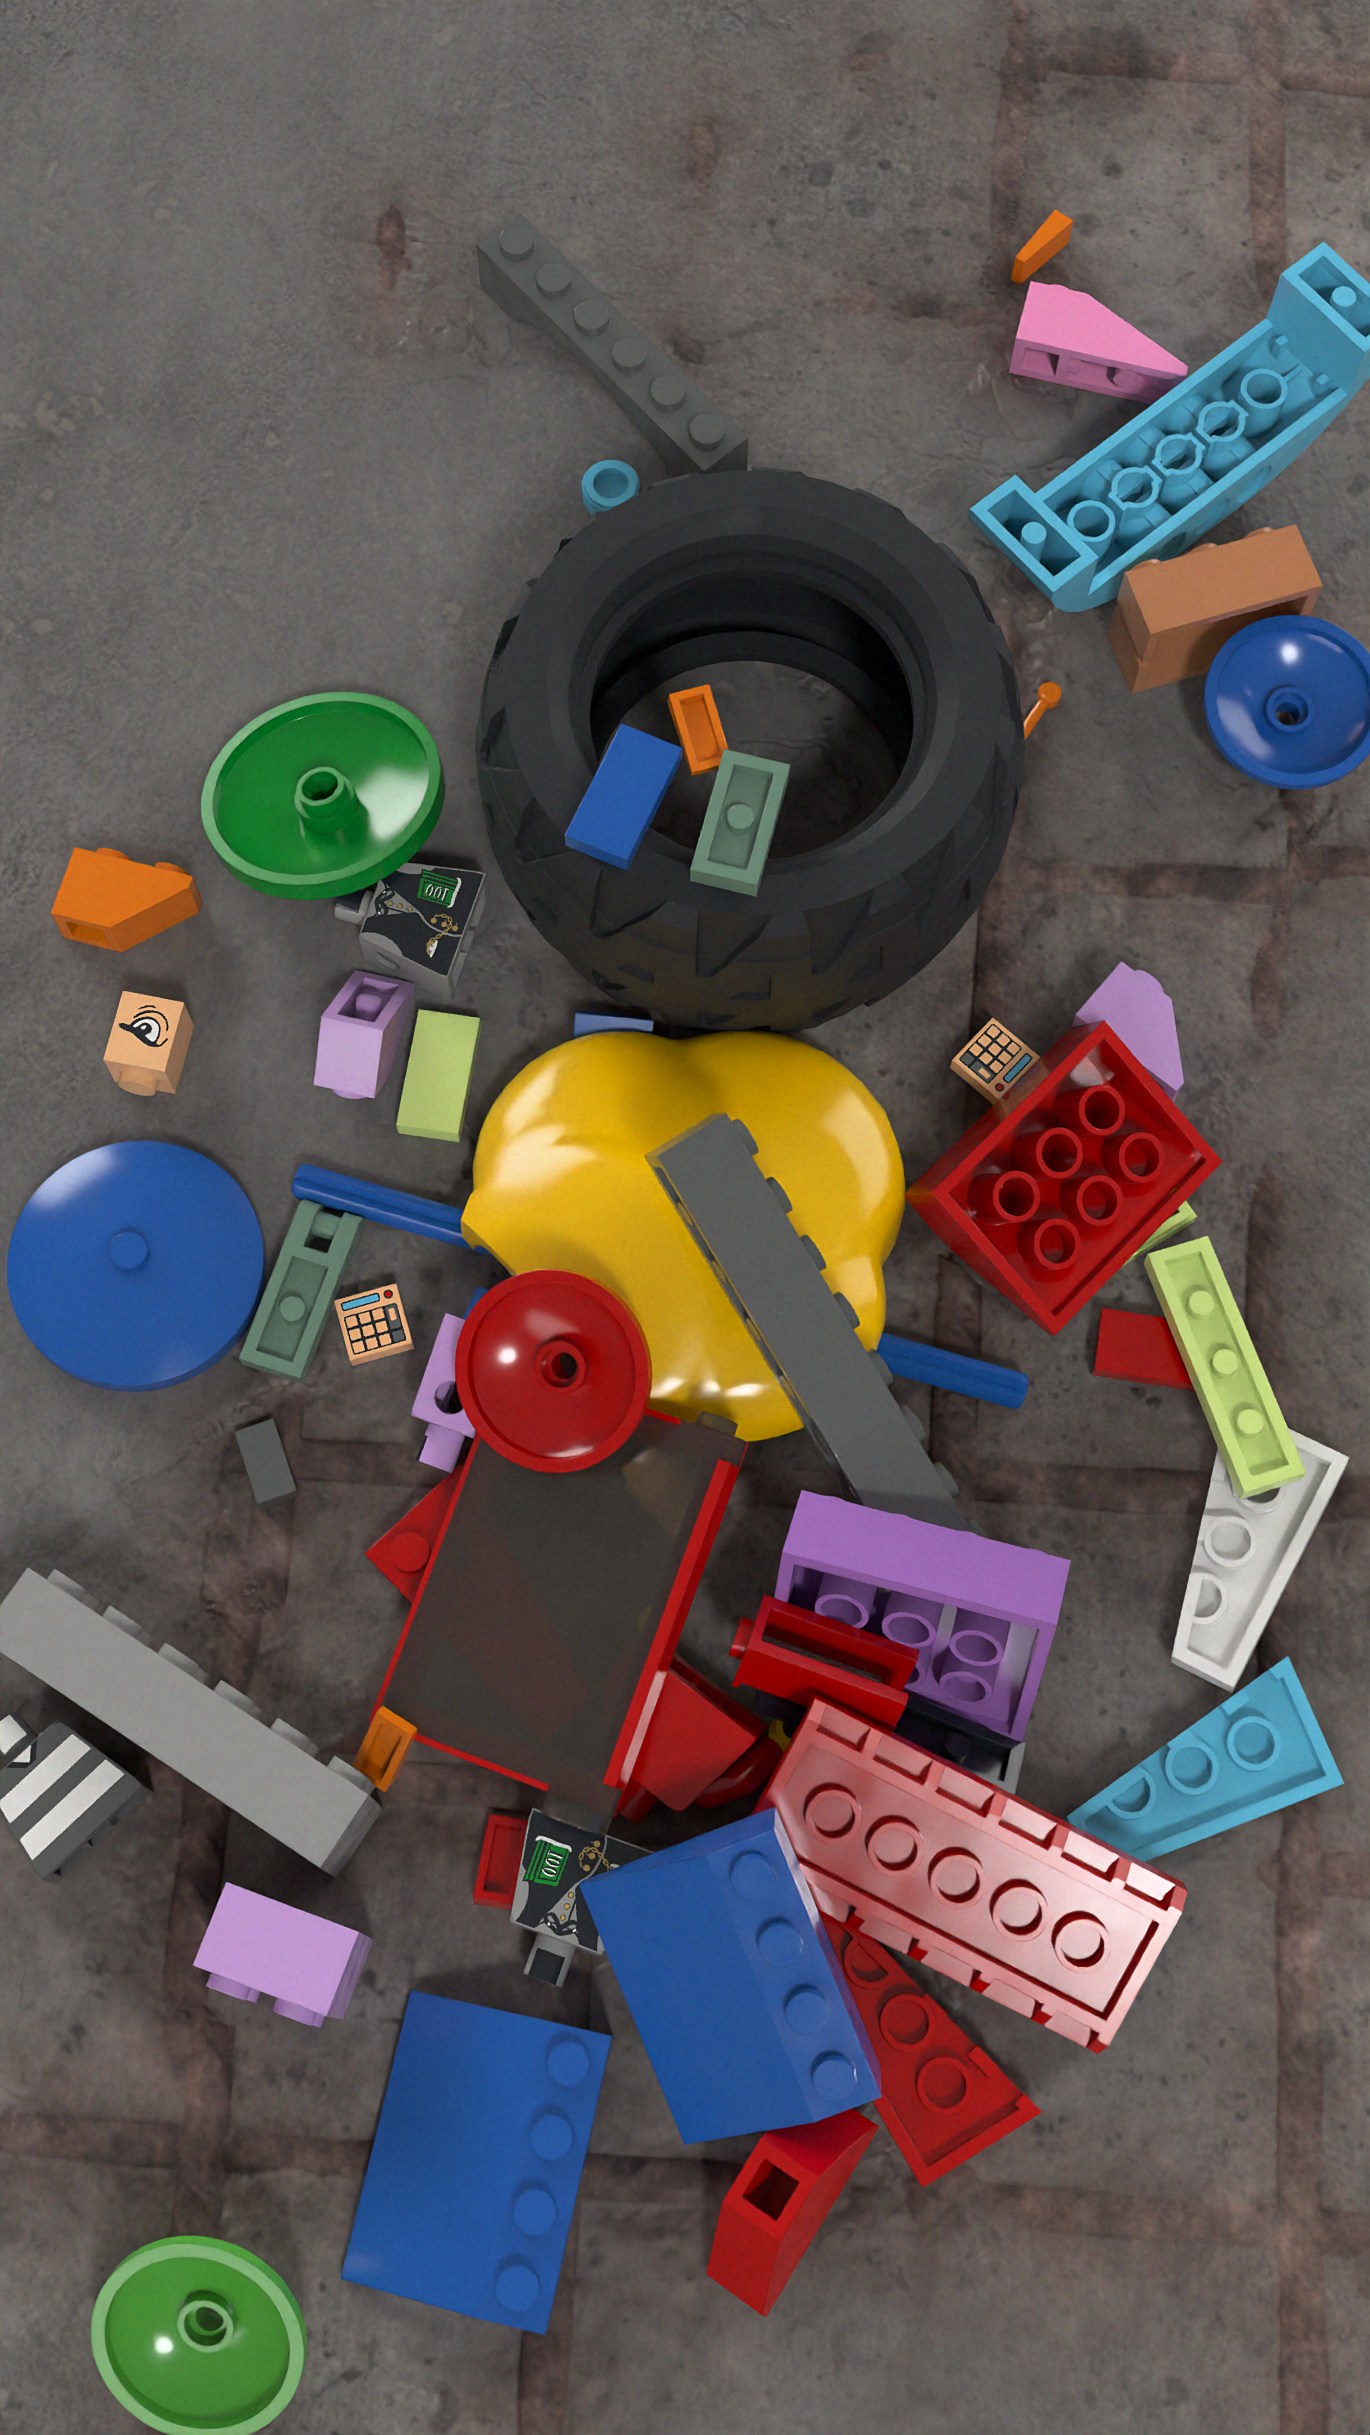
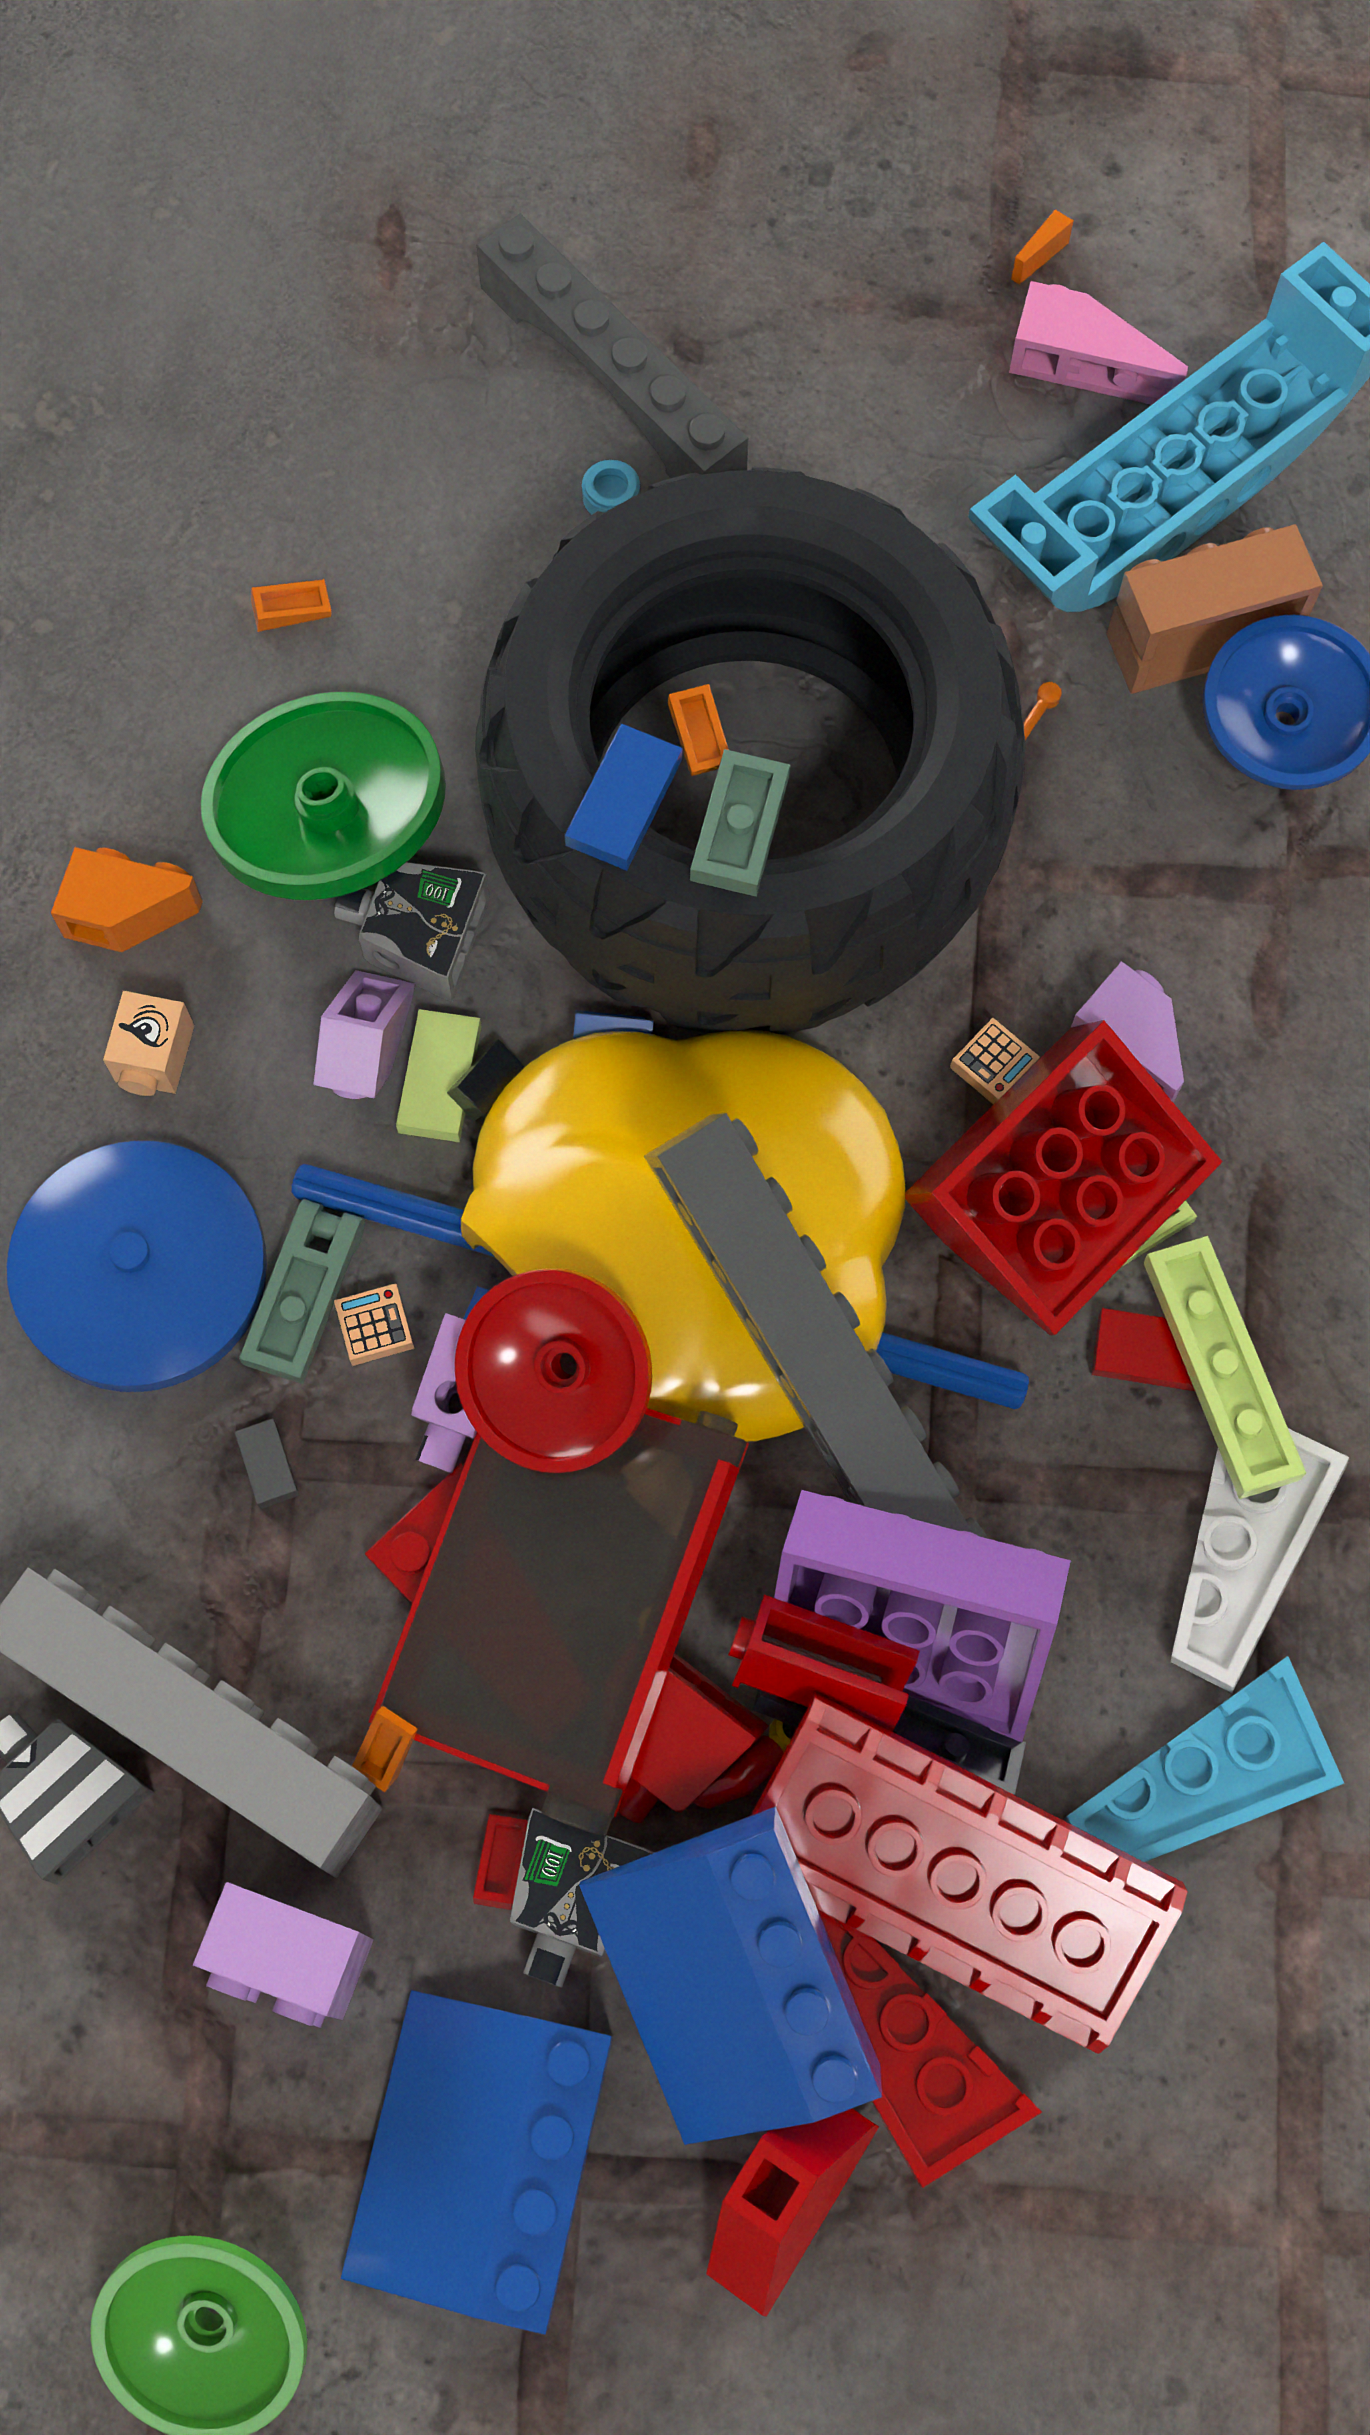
(289, 604): none -> orange piece
(485, 1080): none -> black piece

